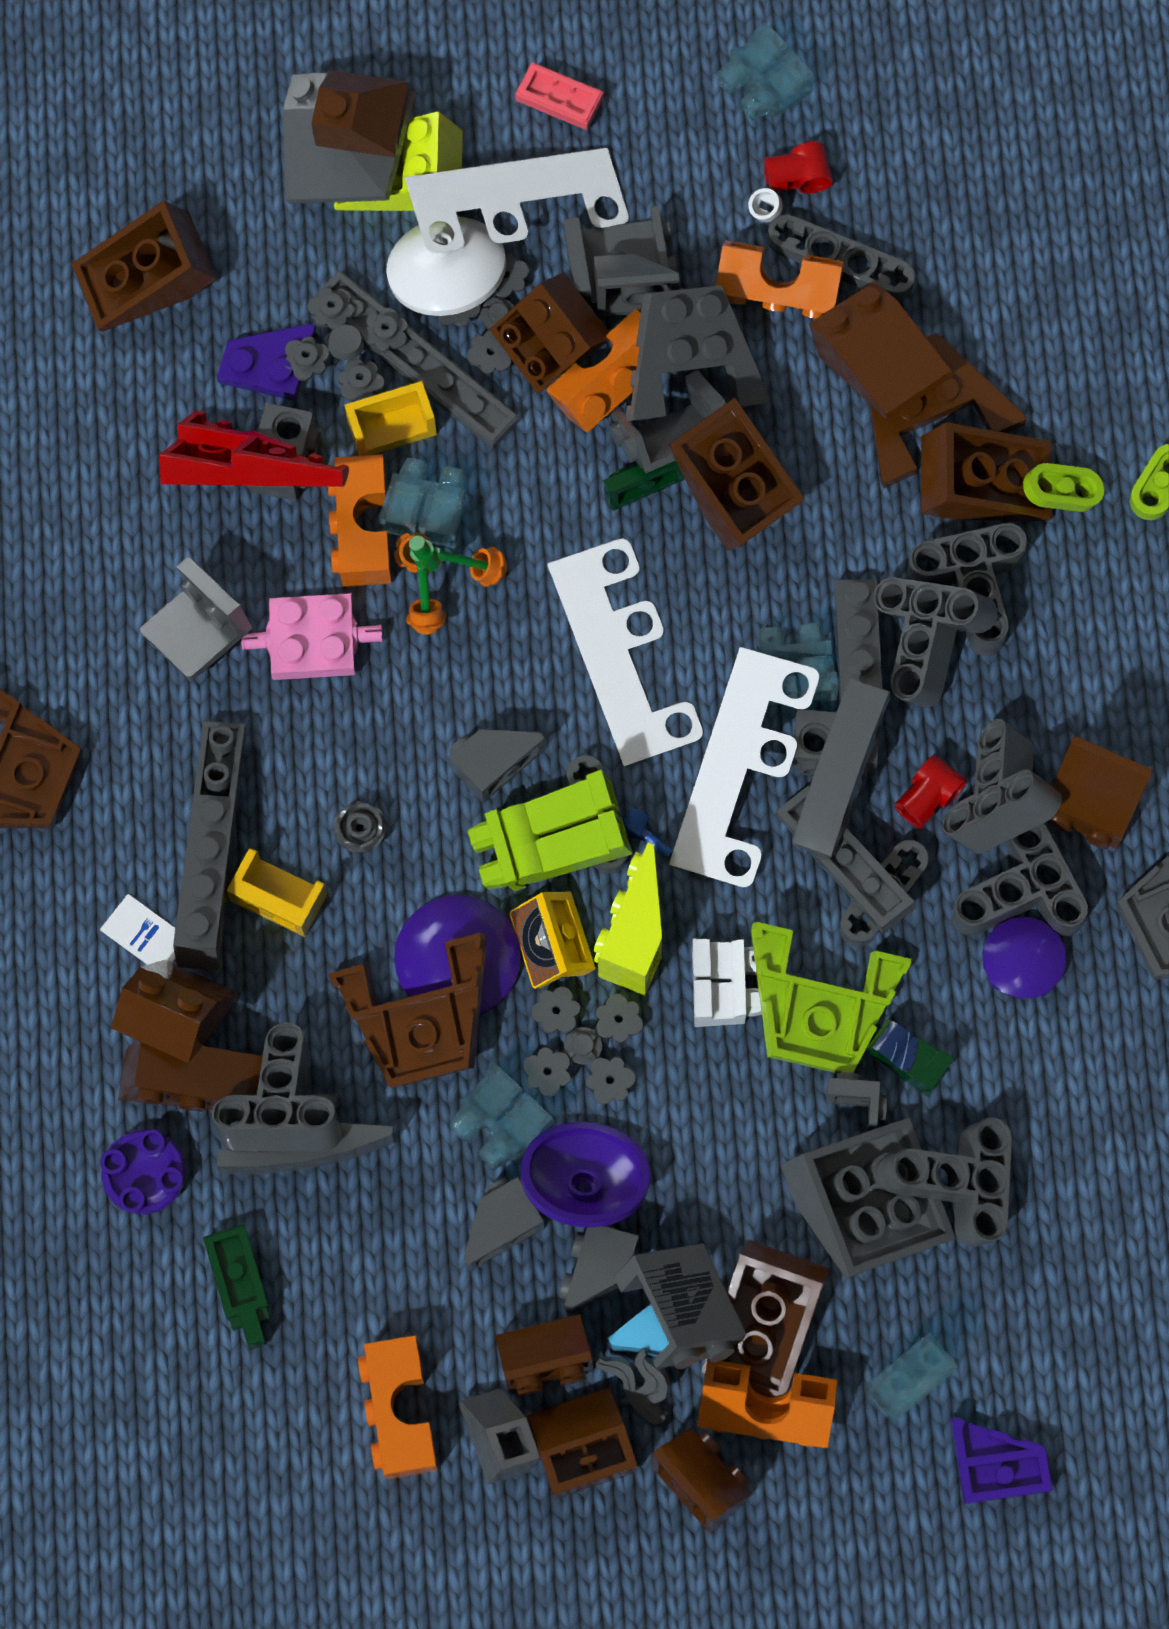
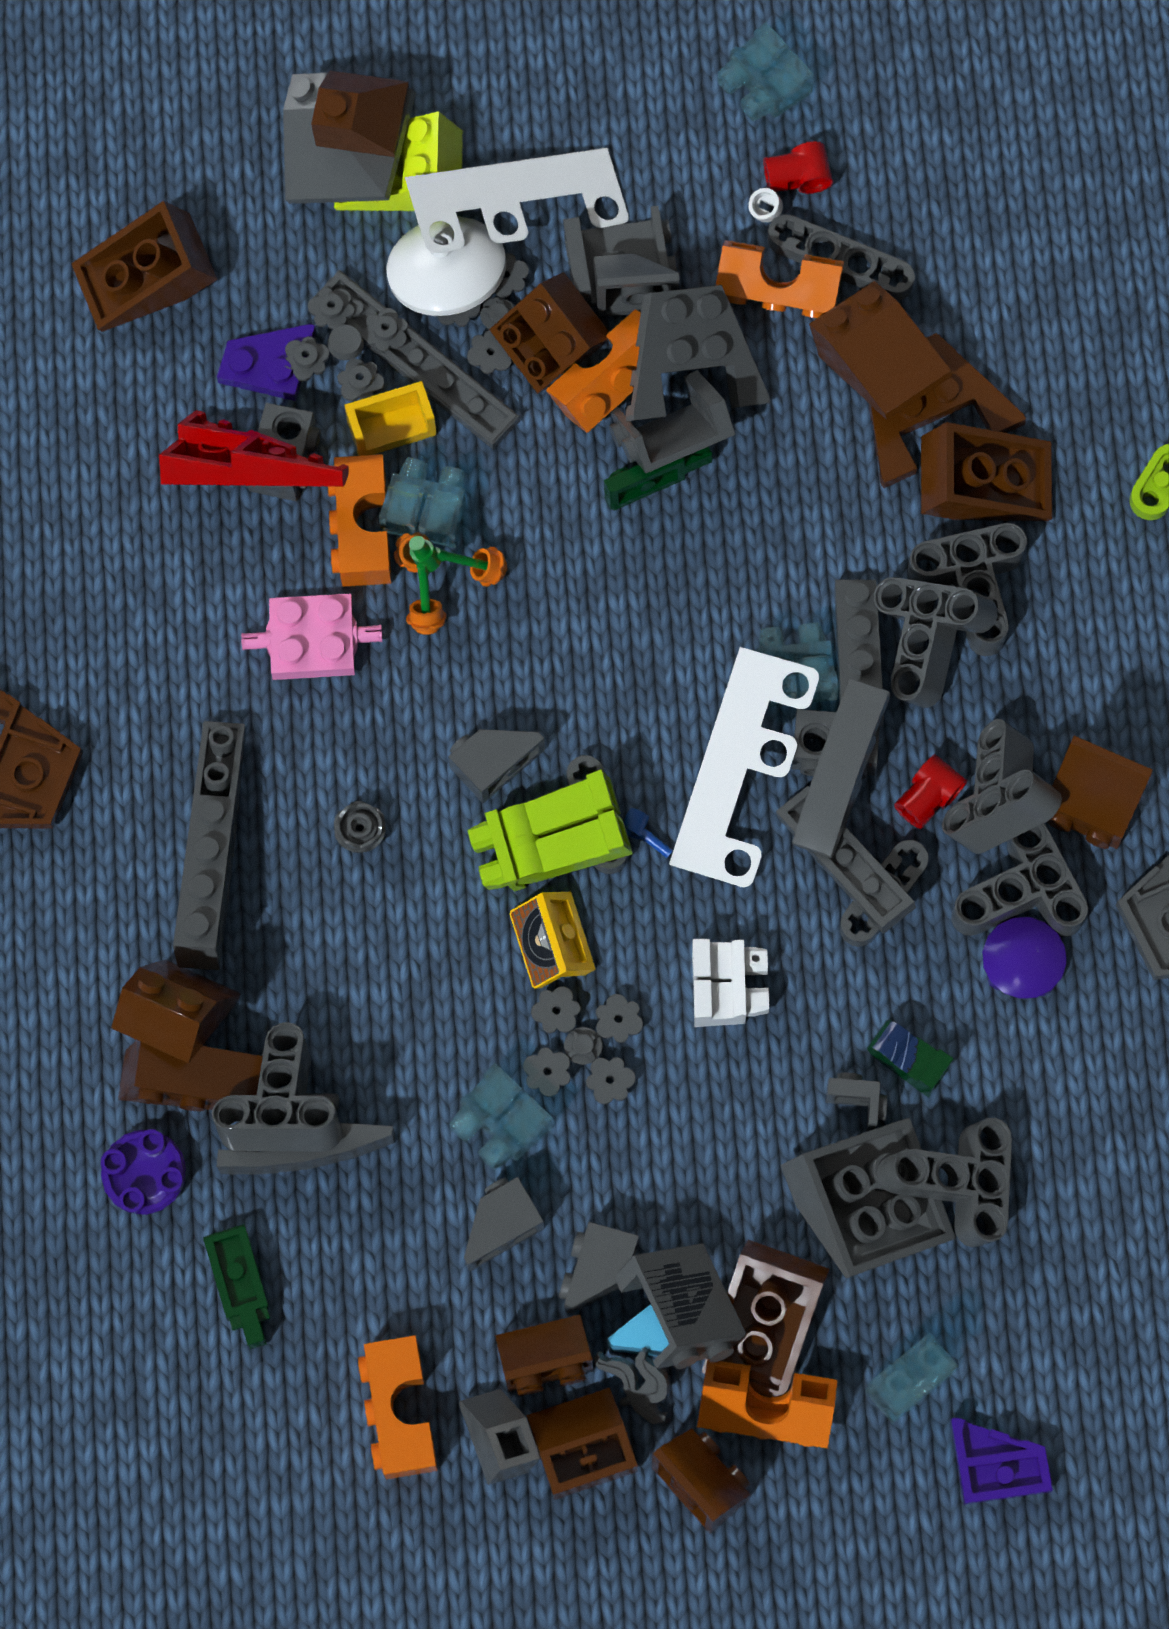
(141, 931): white sticker -> none
(196, 623): bracket -> none
(276, 894): yellow panel -> none
(422, 954): dark purple dish -> none
(425, 1032): reddish brown wing -> none
(559, 96): coral plate -> none
(585, 1174): dark purple dish -> none
(605, 646): white piece -> none
(633, 945): neon yellow slope -> none
(734, 475): reddish brown slope -> none
(815, 1020): lime wing -> none
(1060, 487): lime plate -> none

